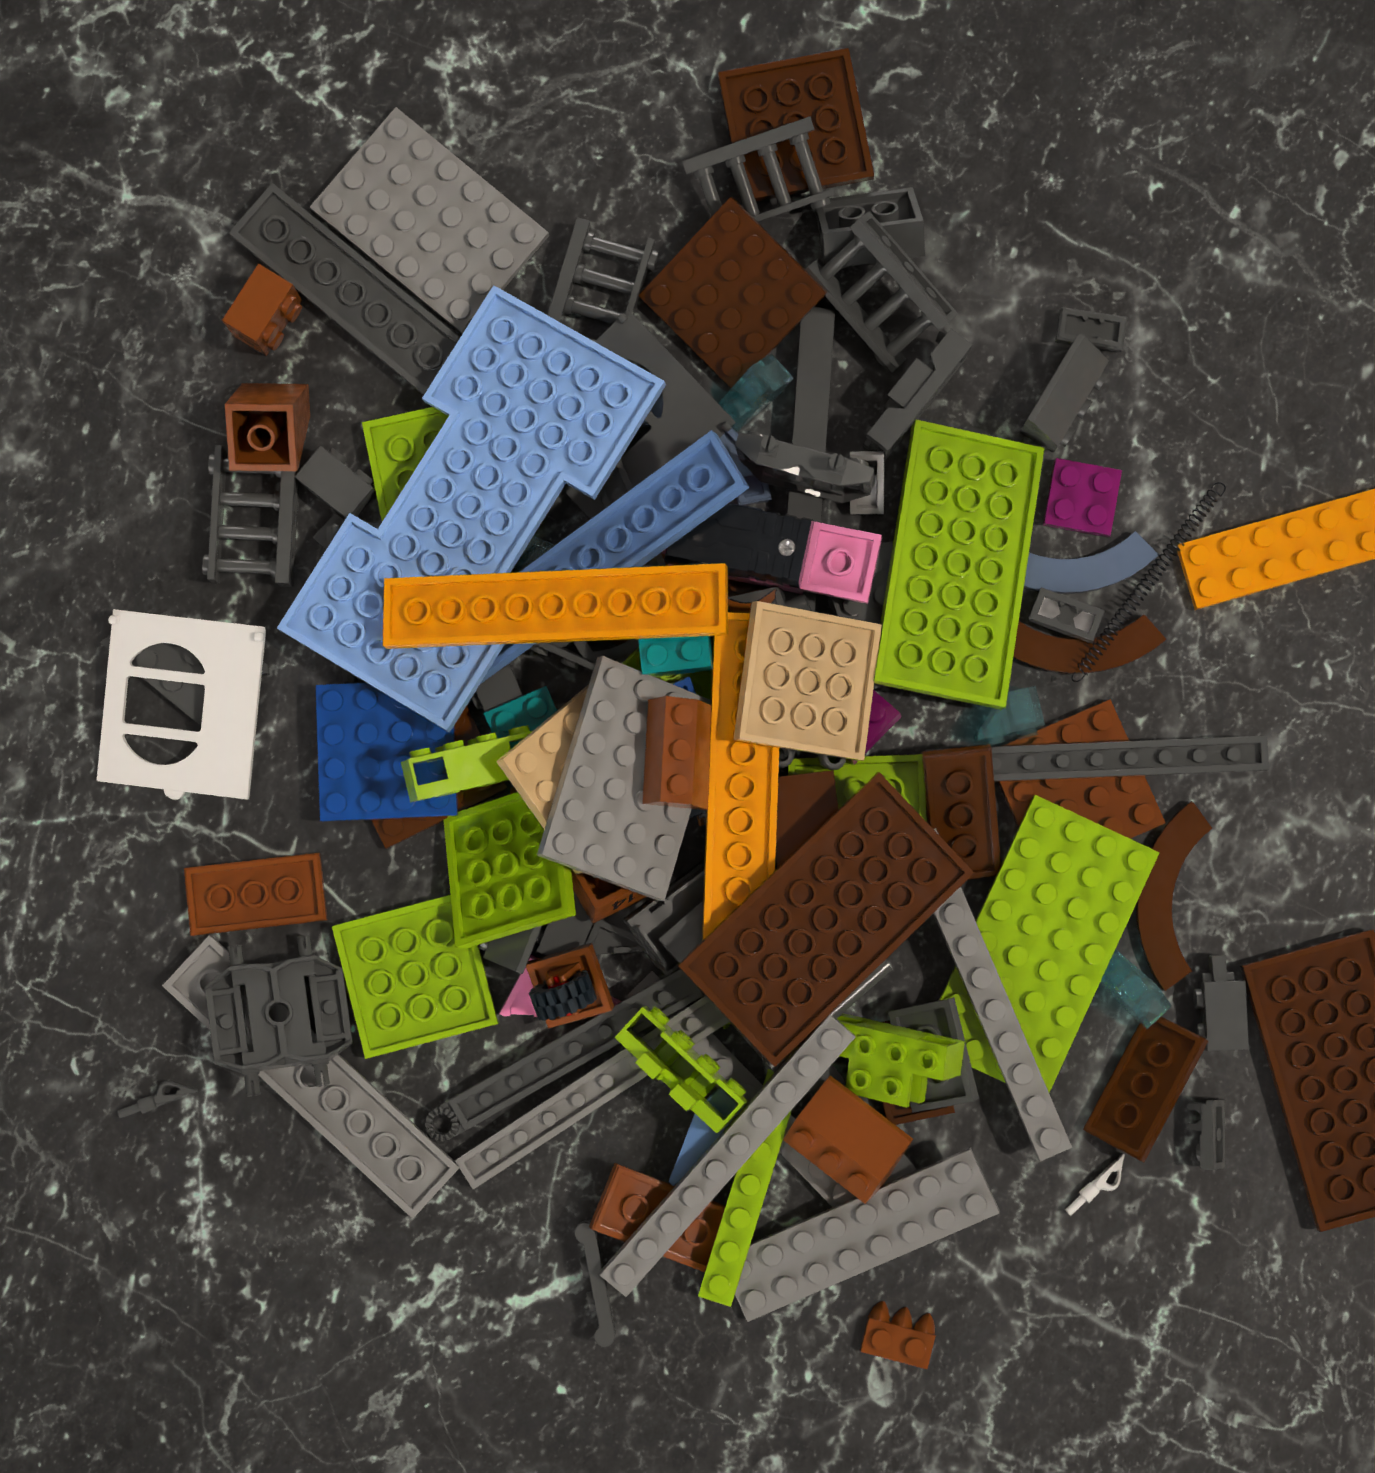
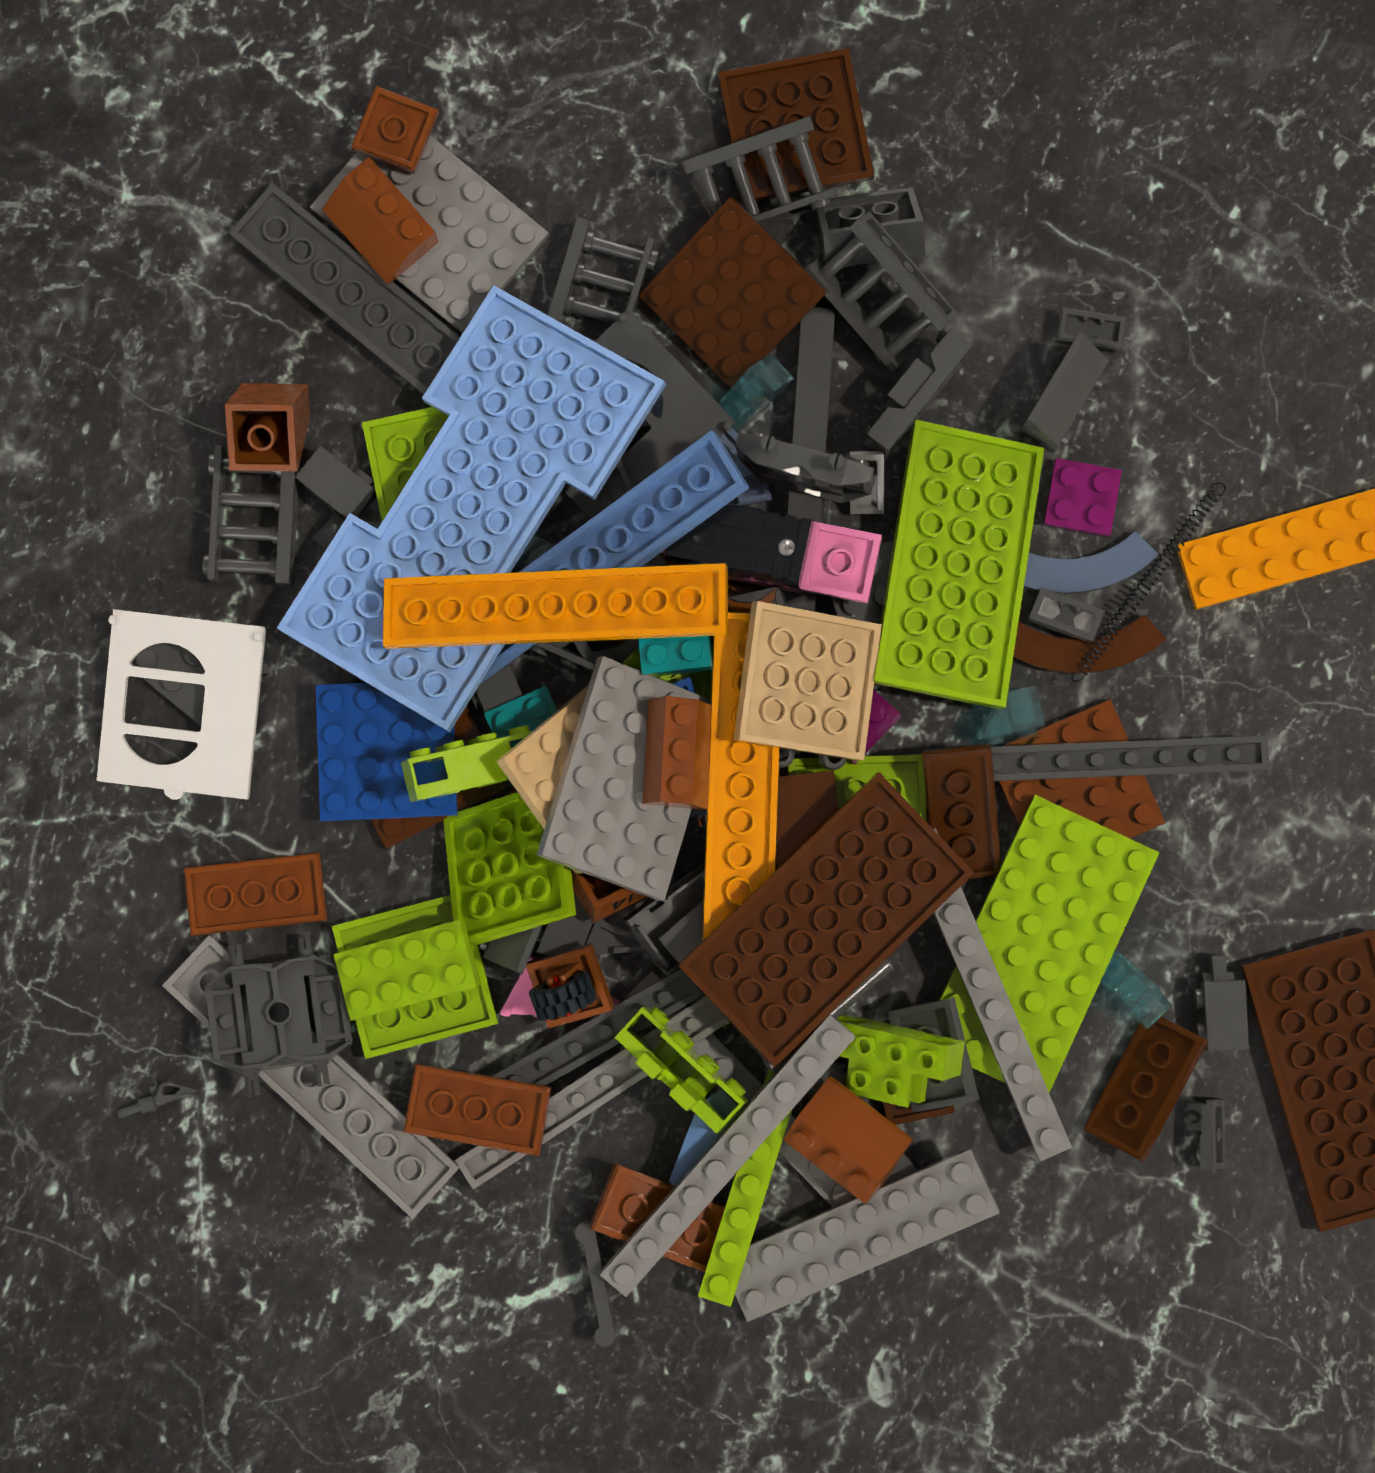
(263, 310): dark orange brick -> none
(379, 221): none -> dark orange slope
(395, 129): none -> dark orange plate
(407, 969): none -> lime plate
(477, 1109): none -> dark orange tile
(897, 1338): dark orange plate -> none
(1091, 1190): white hand -> none
(1156, 898): reddish brown tile -> none

